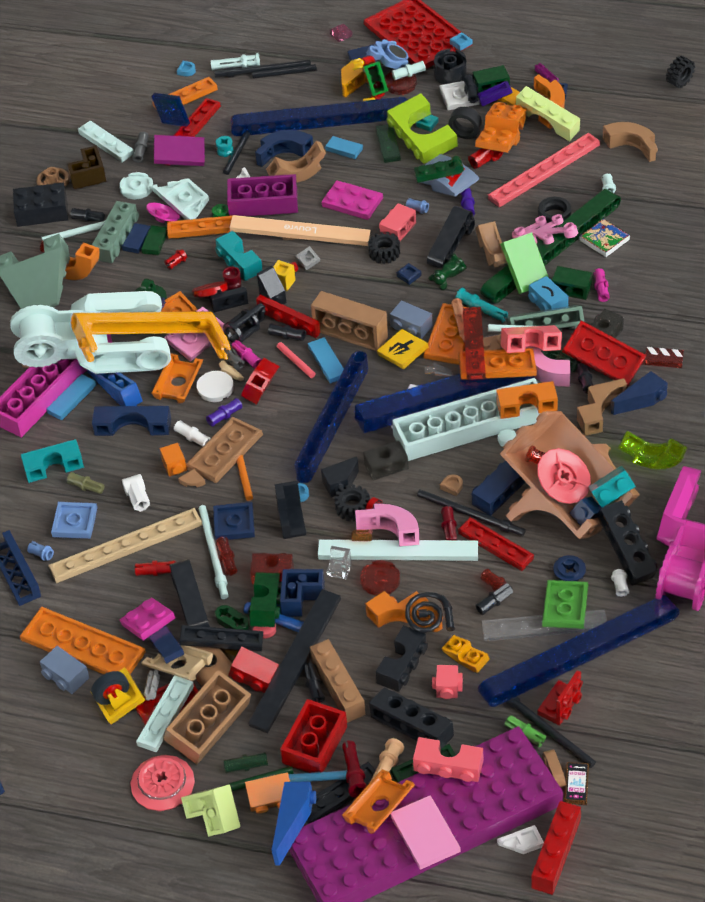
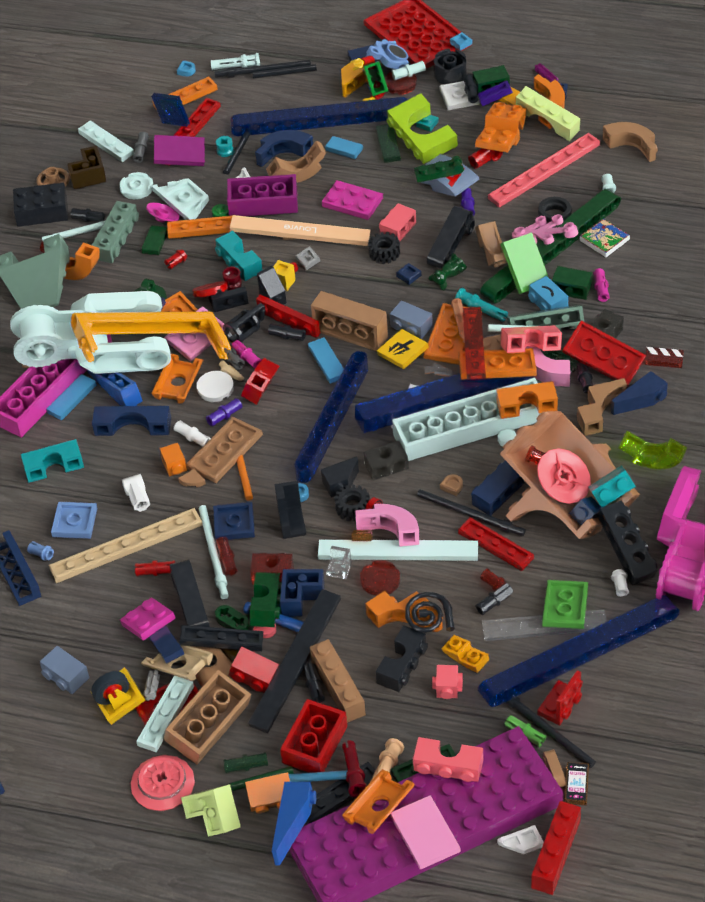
(85, 483): olive axle -> none
(85, 643): orange tile -> none
(136, 238): dark blue tile -> none
(296, 360): coral bar -> none
(341, 32): clear pink plate -> none
(410, 717): black brick -> none
(421, 206): medium blue pin -> none
(448, 523): dark red axle -> none
(469, 114): black tyre -> none
(569, 562): dark blue gear -> none
(680, 71): black tyre -> none

